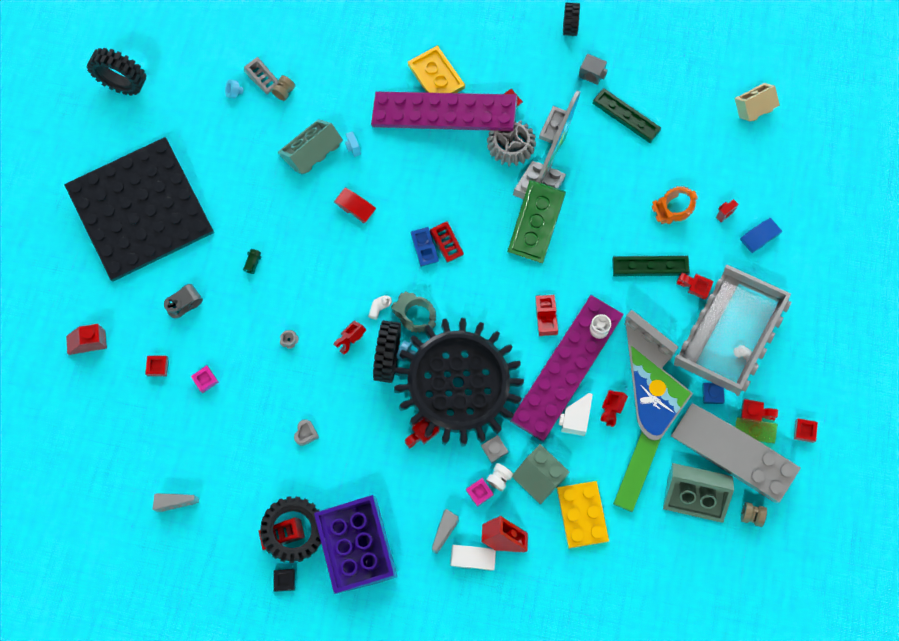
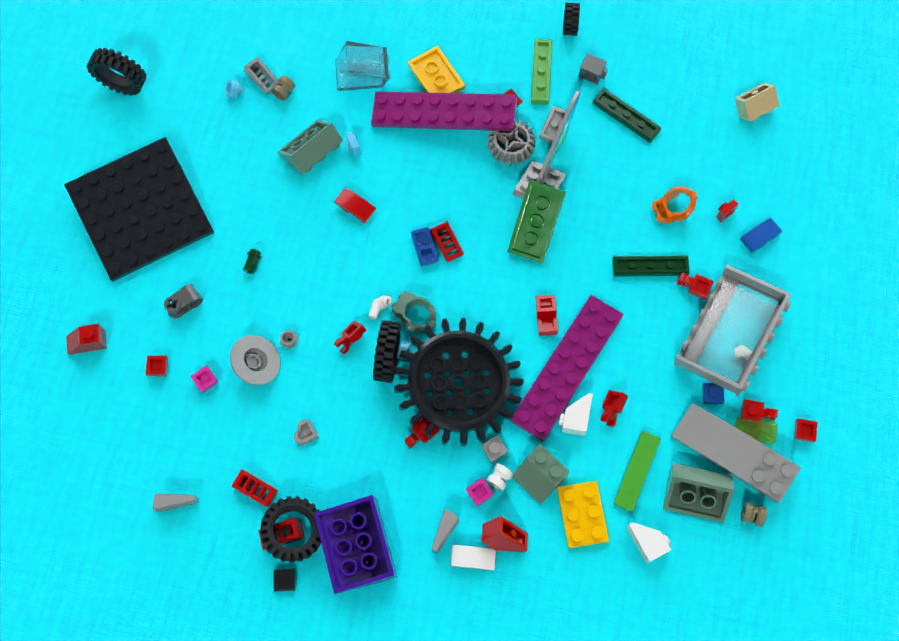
(239, 480): none -> red slope
(255, 360): none -> light grey hat
(361, 67): none -> clear light blue slope
(541, 72): none -> bright green tile
(600, 322): white wheel -> none
(649, 541): none -> white slope
(656, 392): piece -> none

